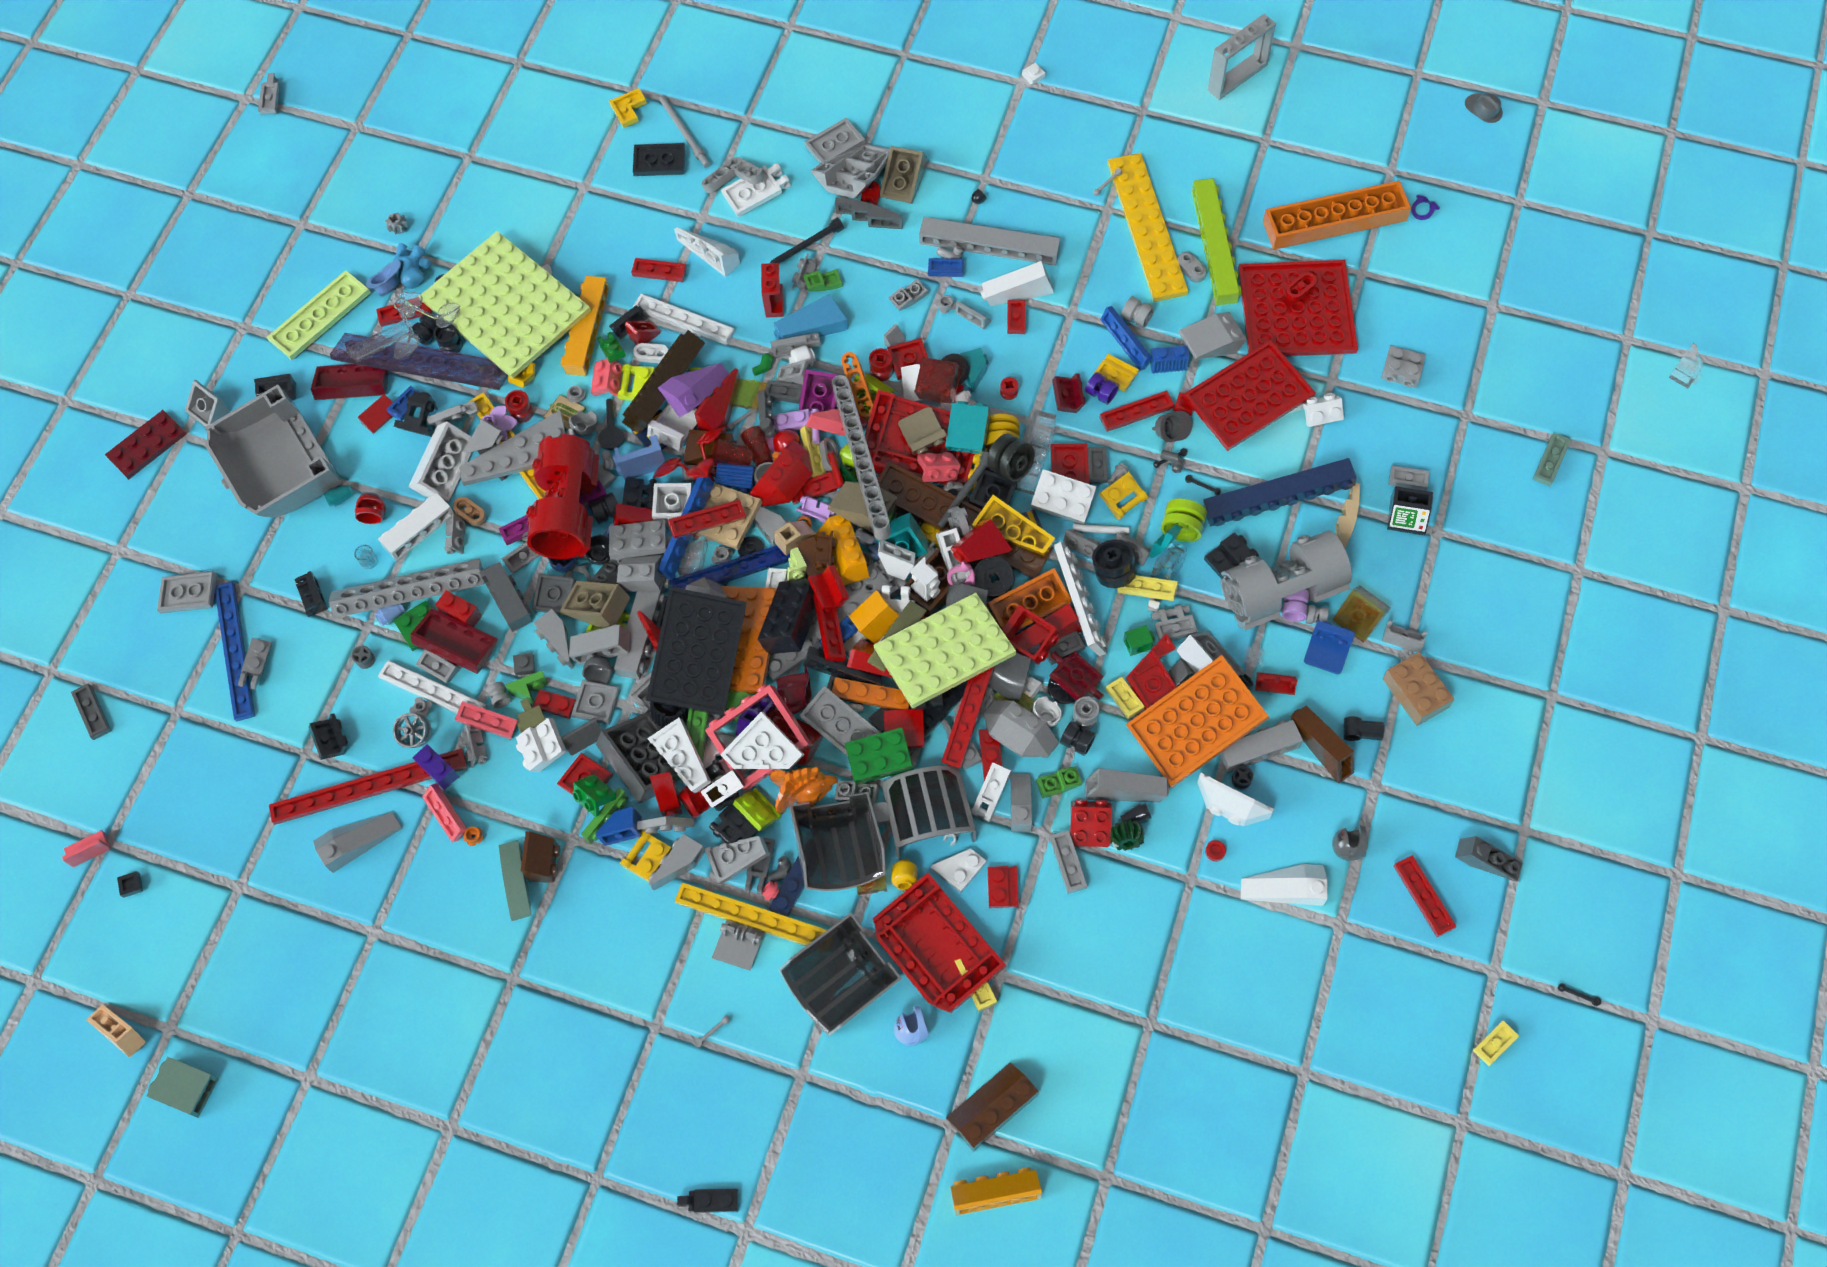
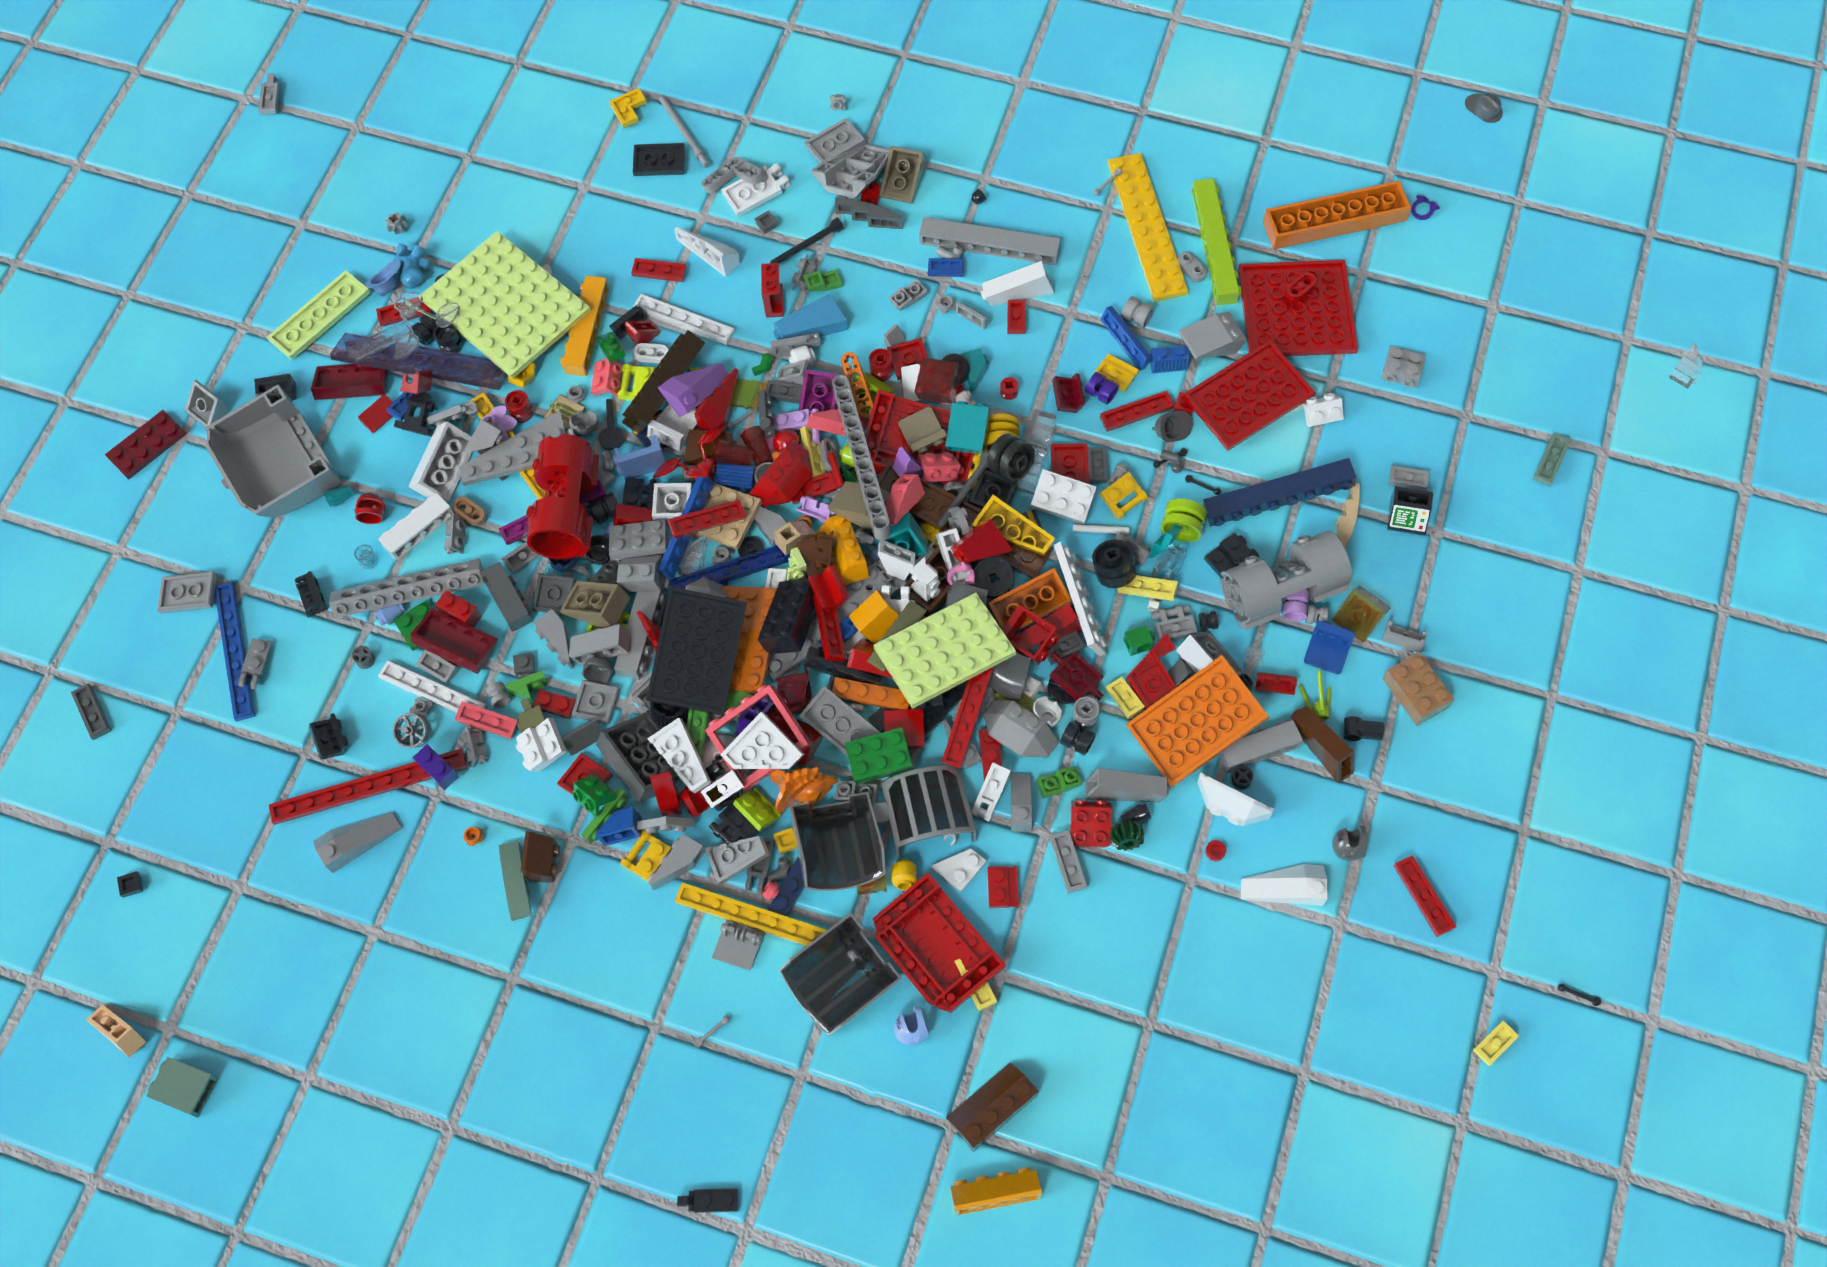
(86, 849): coral panel -> none
(420, 384): none -> hinge
(444, 812): coral plate -> none
(766, 222): none -> dark grey plate
(785, 840): none -> yellow plate
(835, 99): none -> light grey plate
(903, 496): none -> coral slope
(906, 463): none -> medium lavender slope
(1033, 74): white plate -> none
(1078, 542): light grey hinge -> none
(1208, 620): none -> black wheel
(1223, 83): light grey window -> none
(1321, 708): none -> lime plant
(1488, 858): dark grey slope -> none

